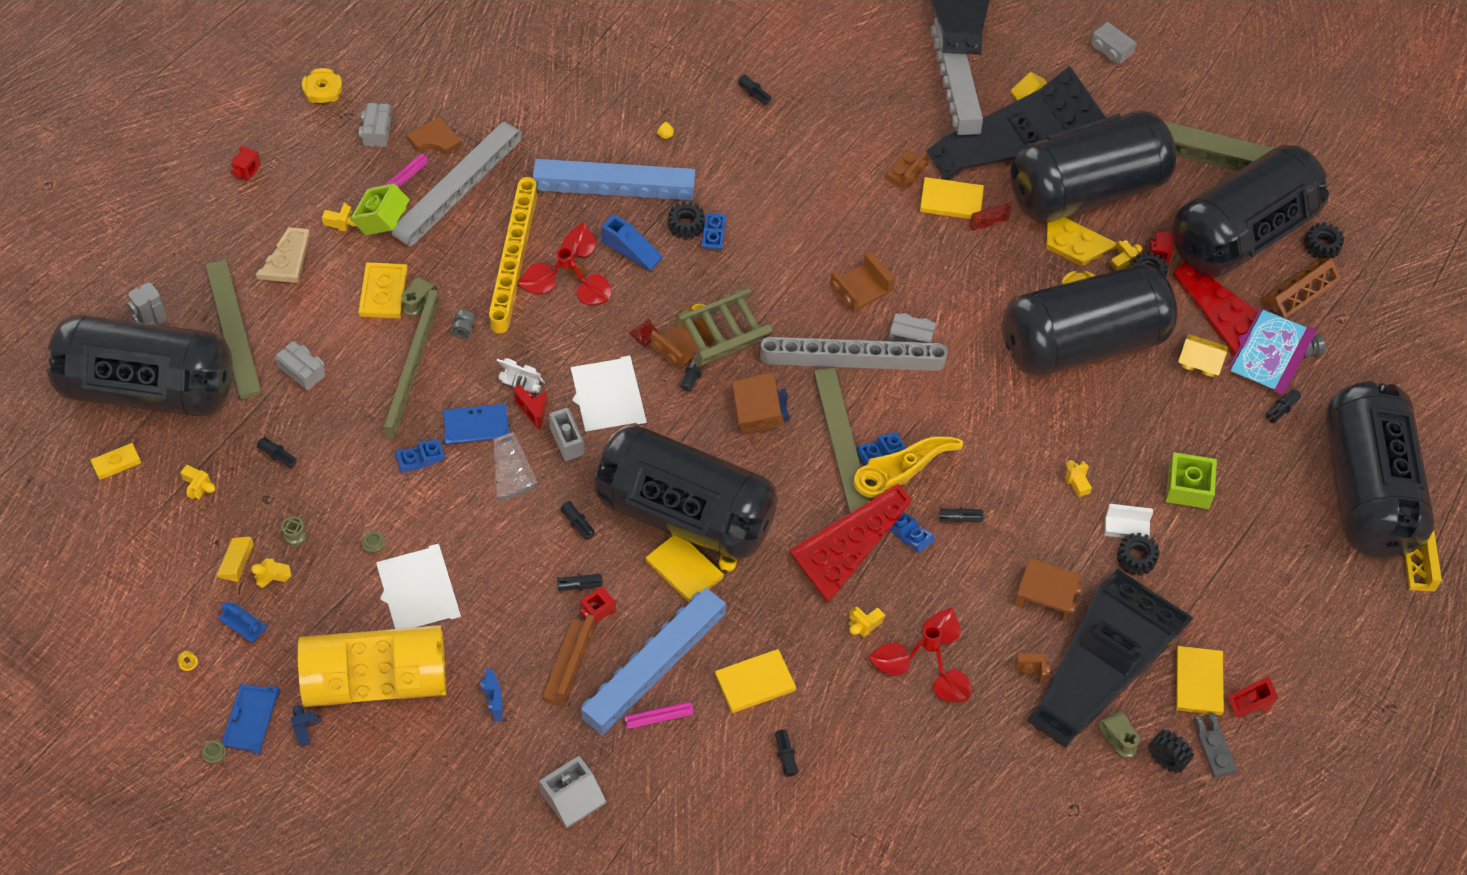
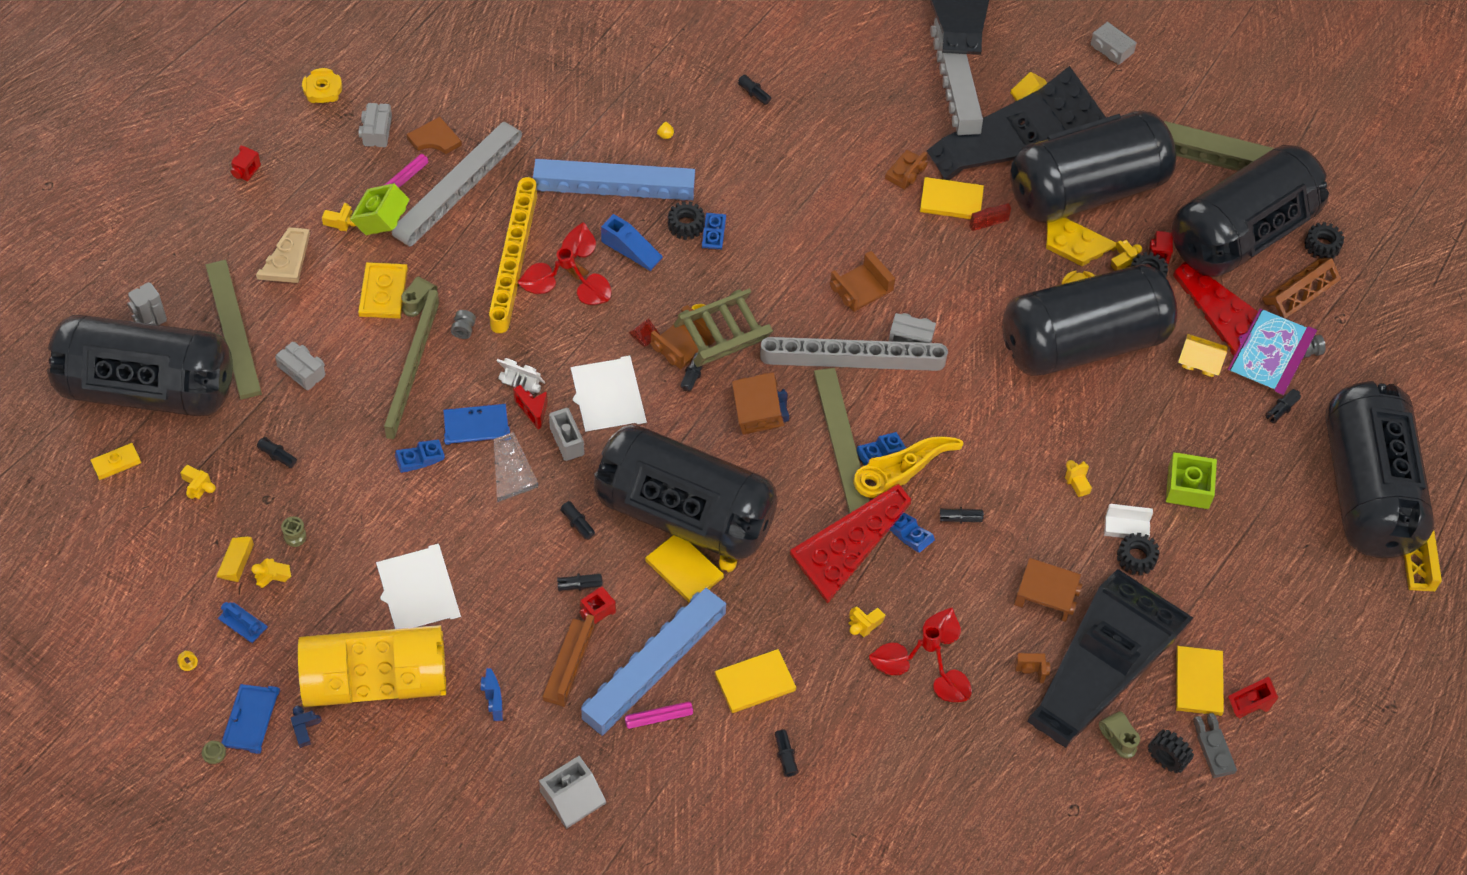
(373, 542): olive plate -> none

